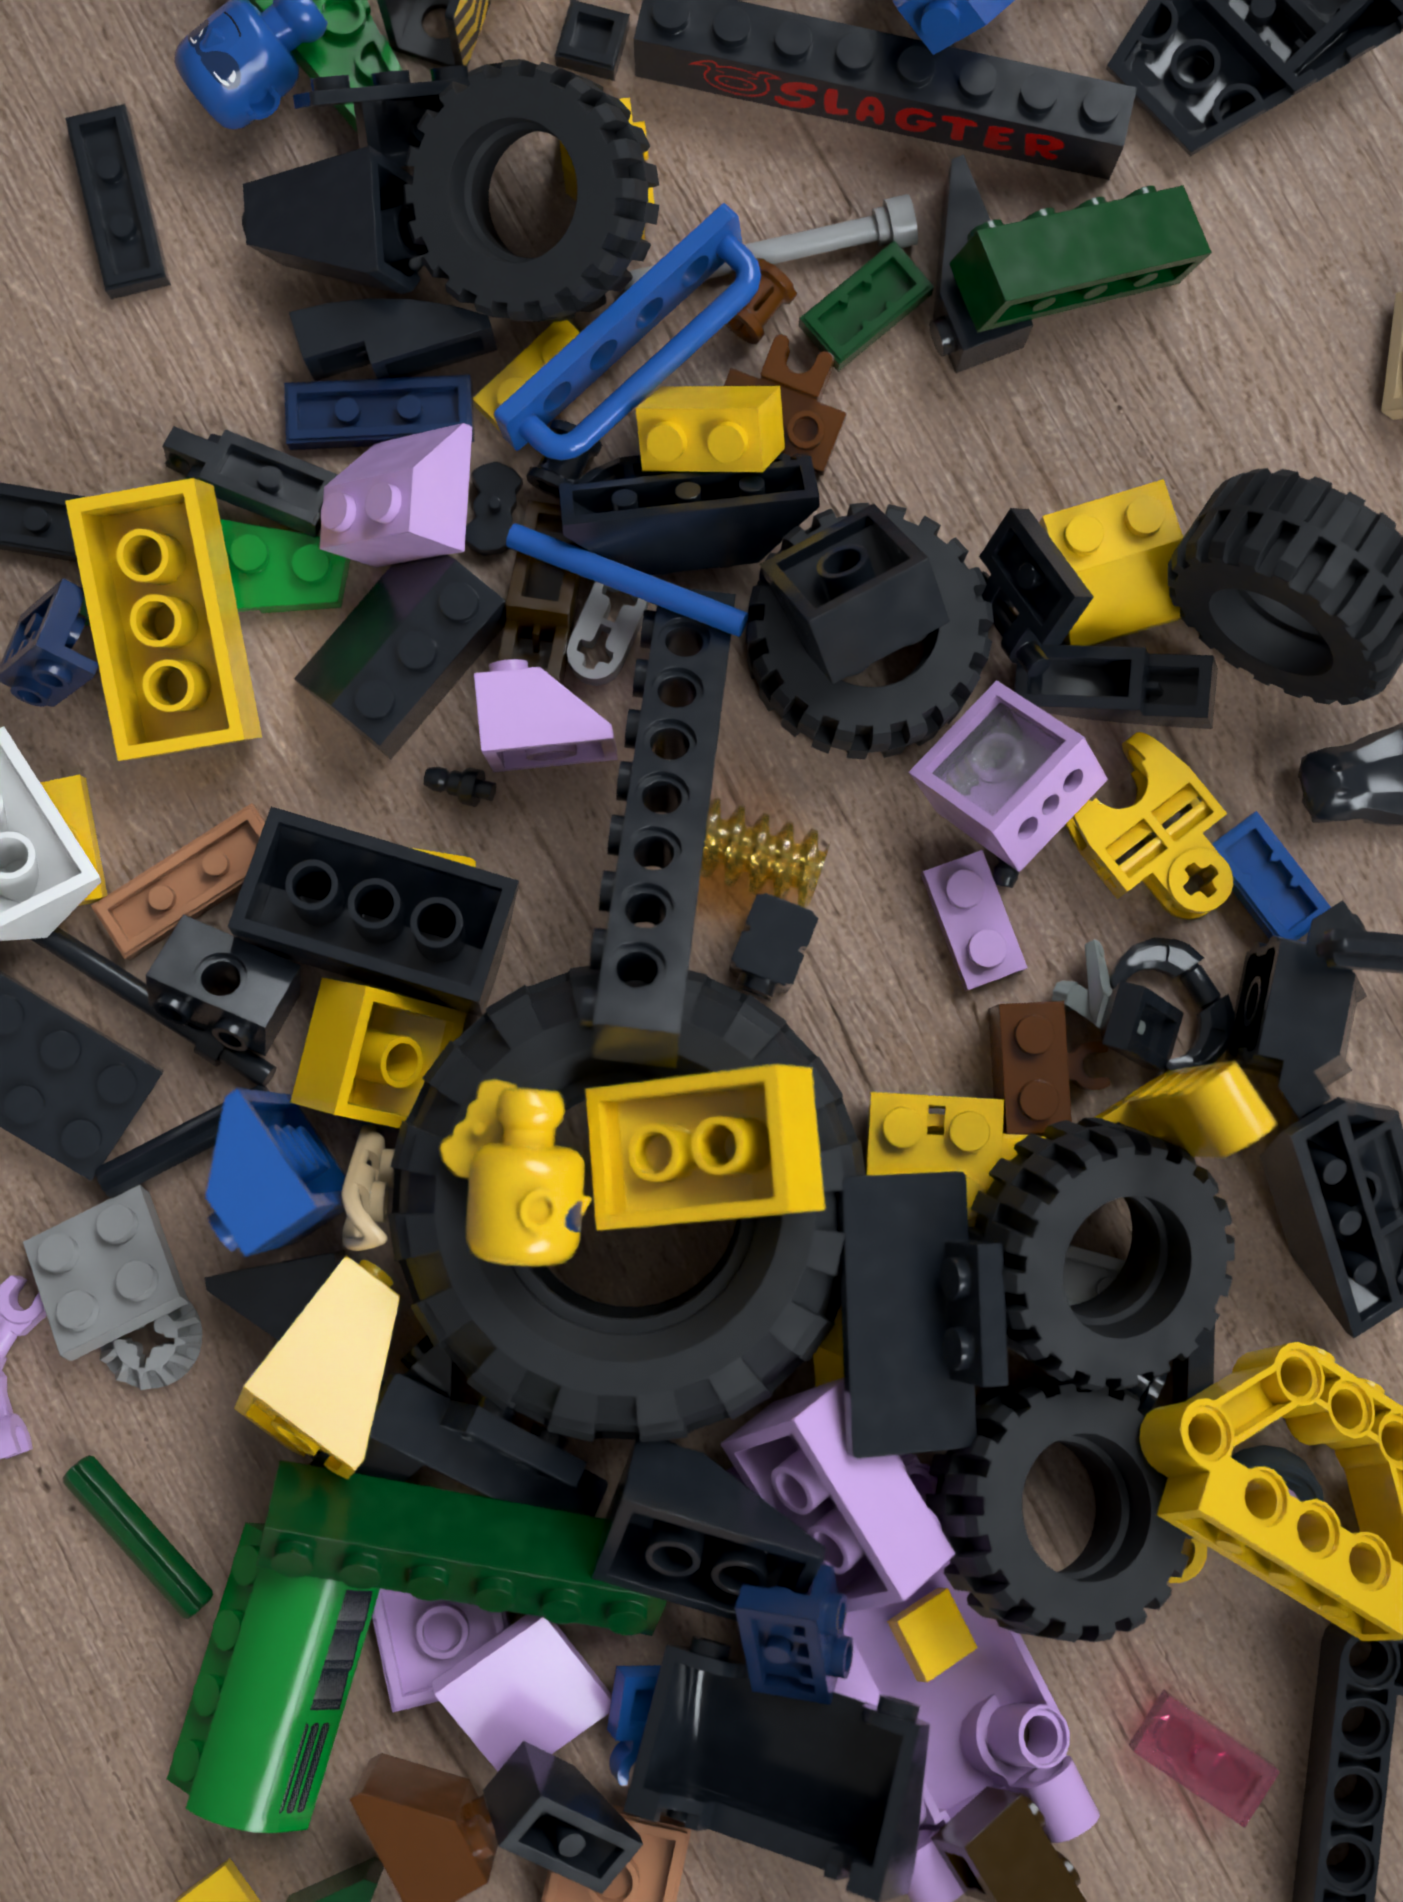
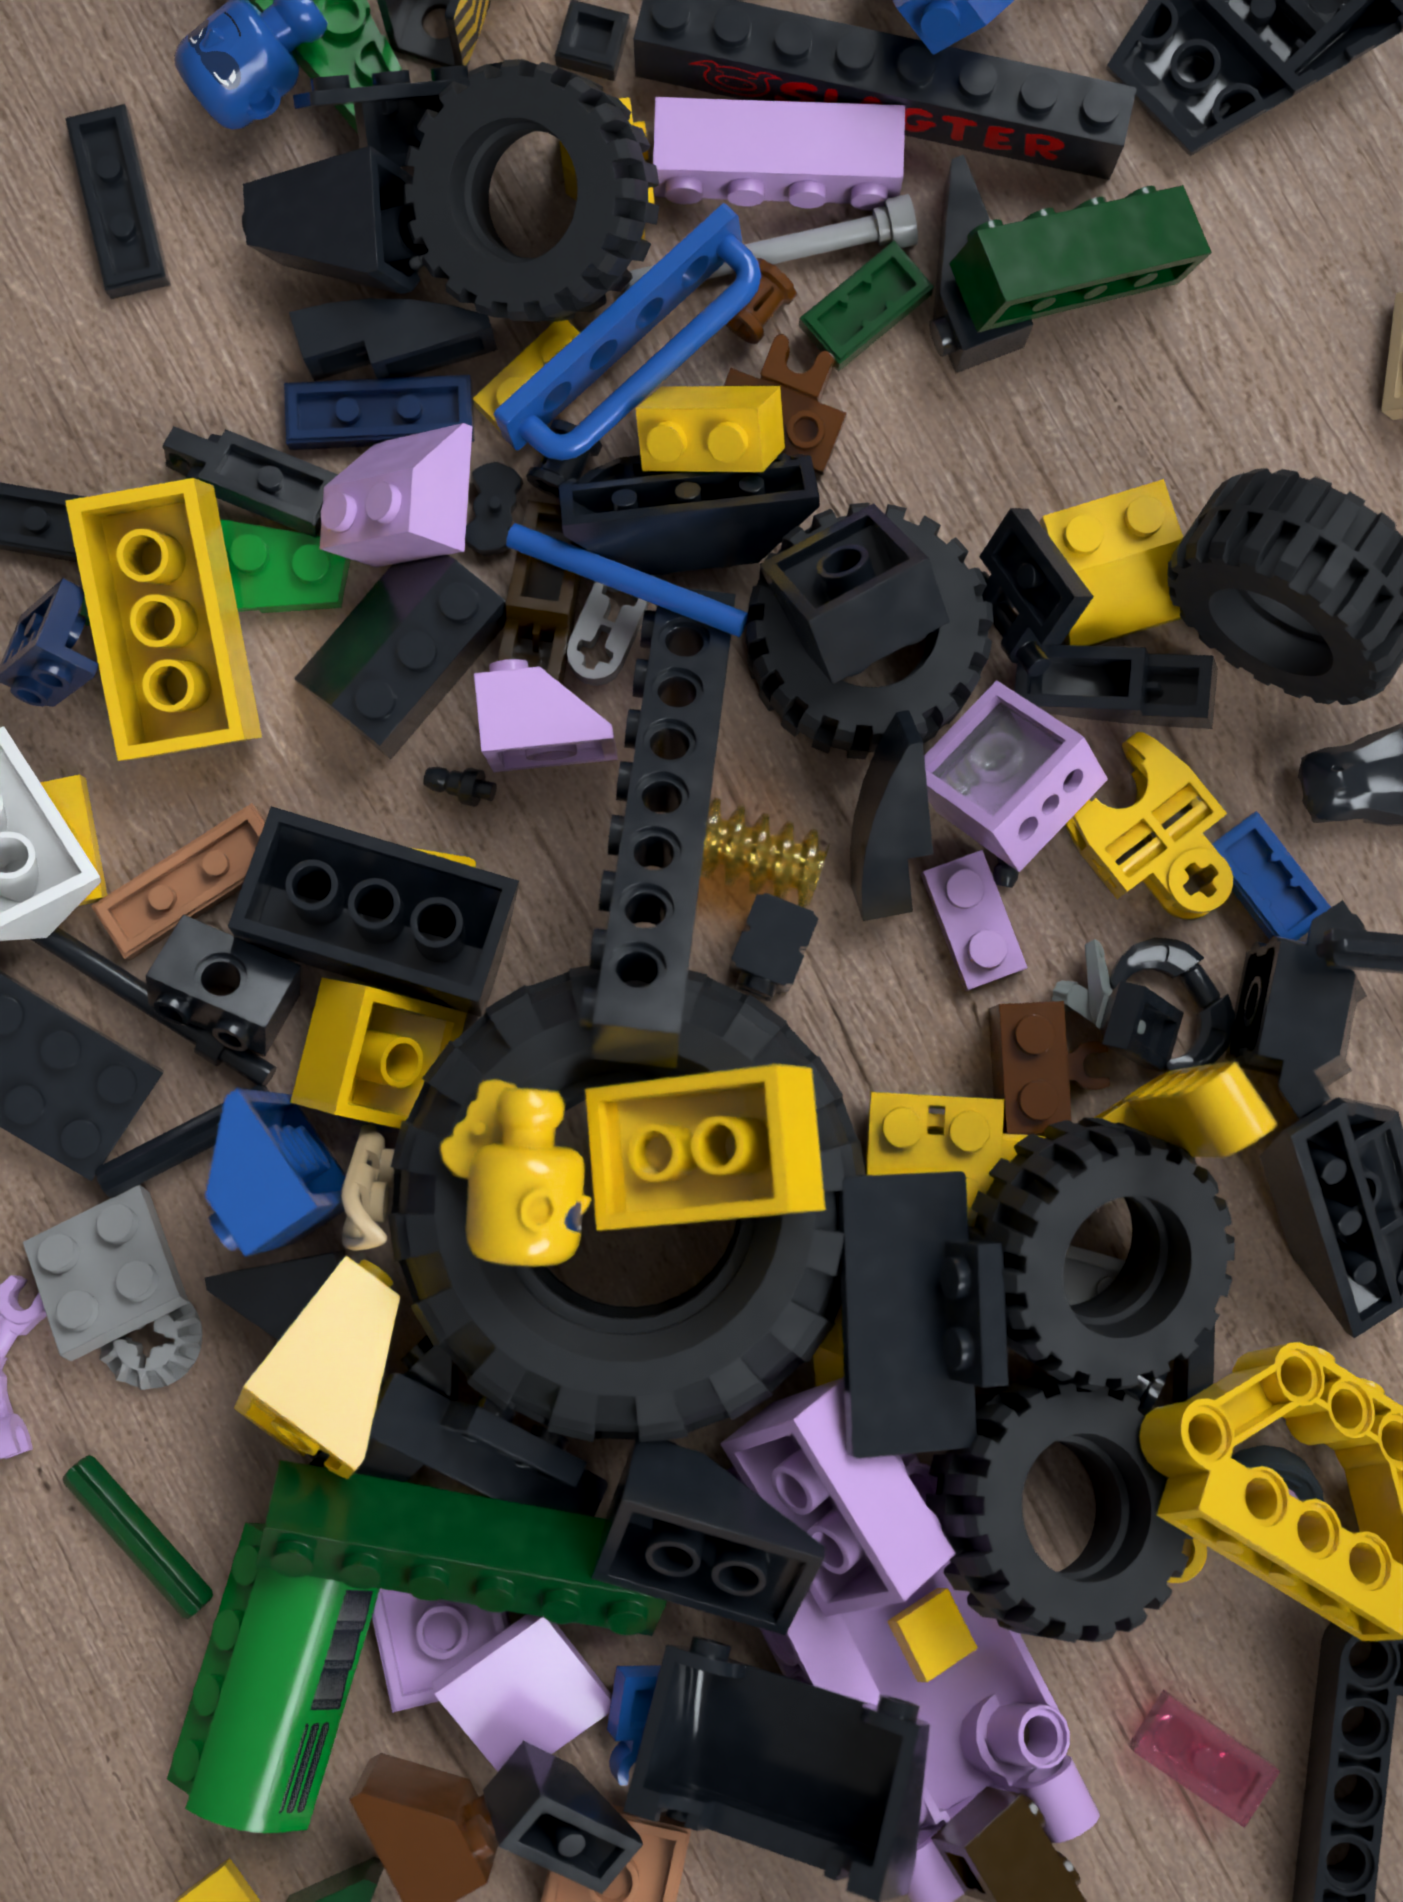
(778, 152): none -> lavender brick
(795, 1639): dark blue bracket -> none
(890, 822): none -> black slope

